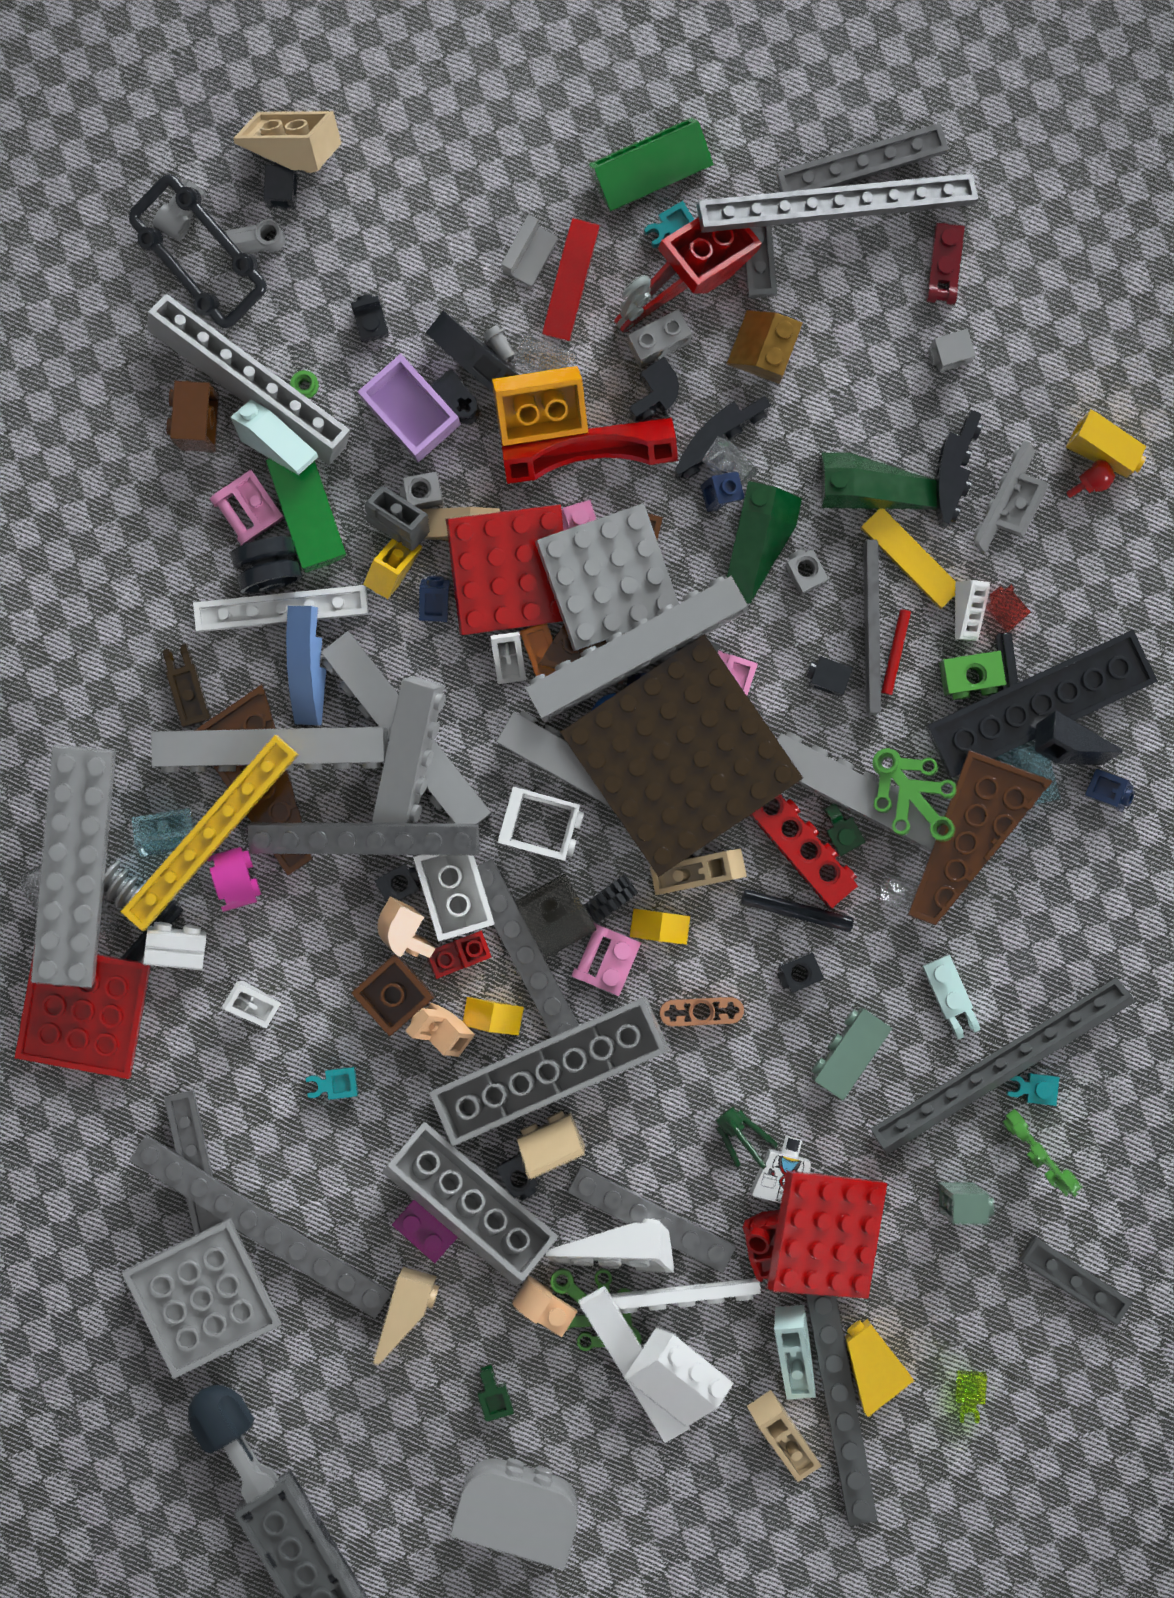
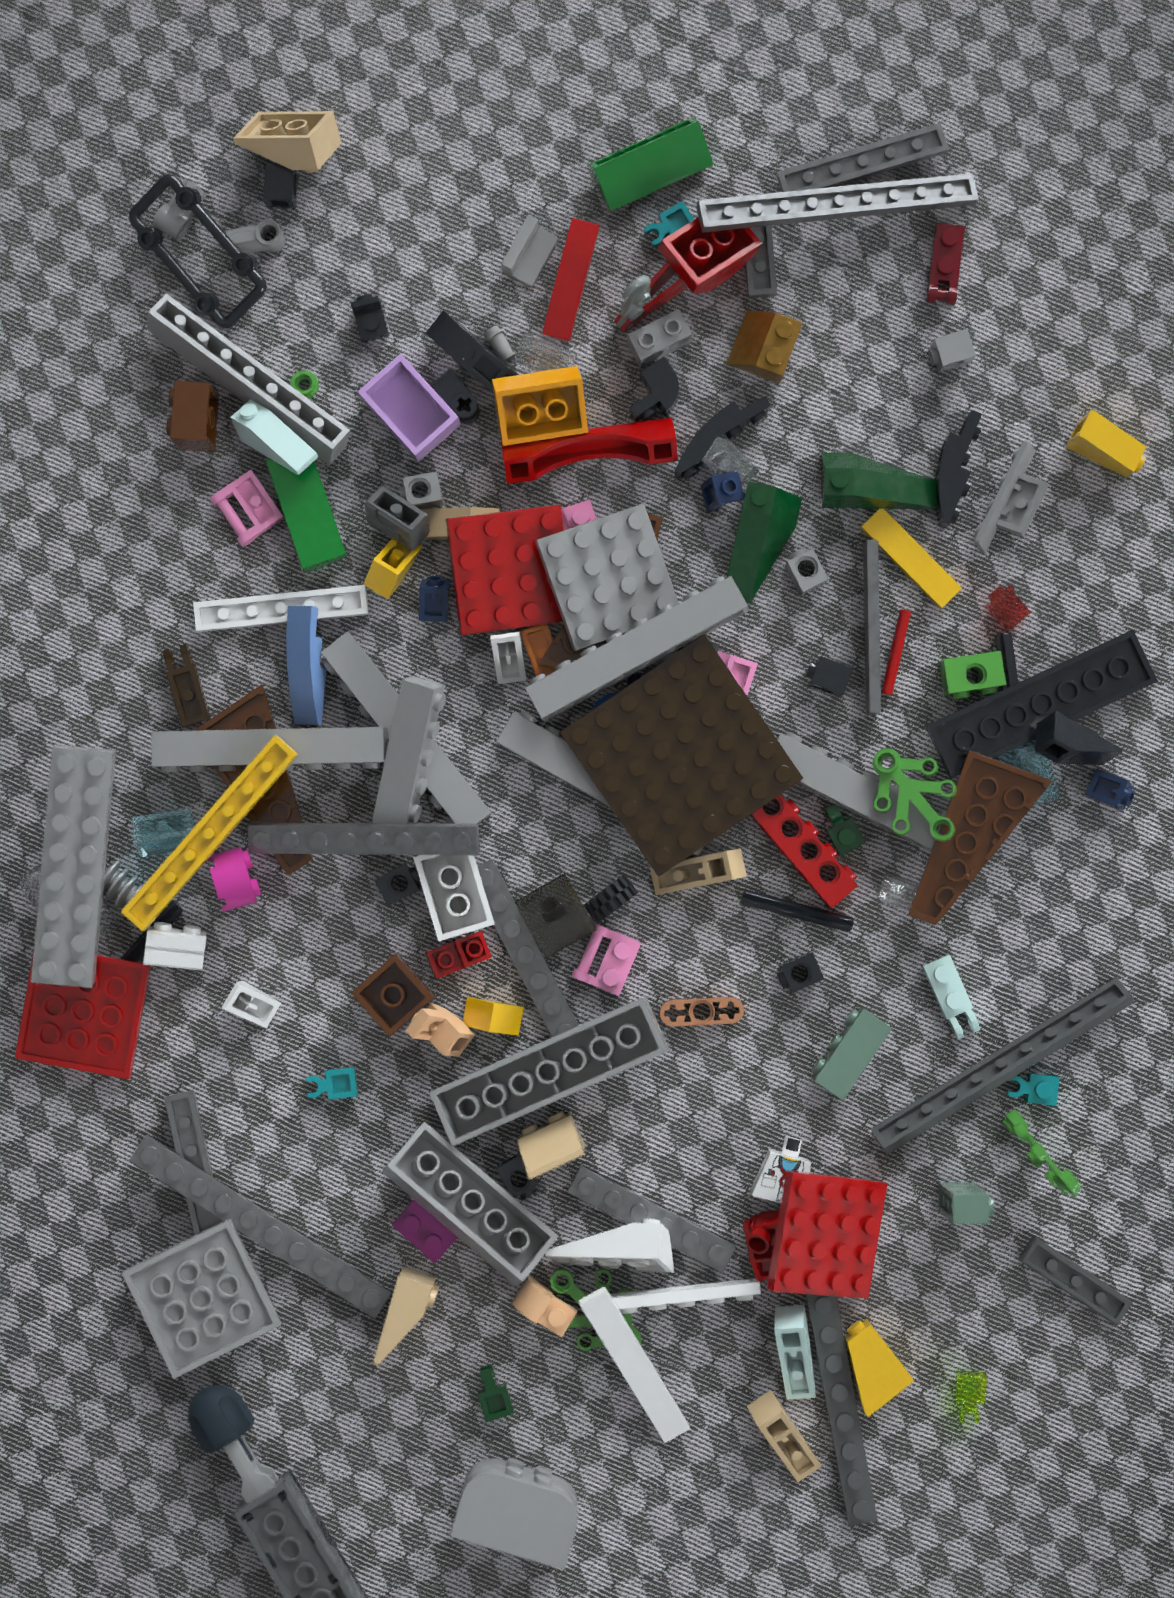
(266, 565): black wheel -> none
(398, 928): light nougat brick -> none
(512, 813): white window -> none
(660, 926): yellow slope -> none
(678, 1378): white slope -> none
(731, 1123): dark green plant -> none
(969, 608): white slope -> none
(1096, 478): red piece -> none

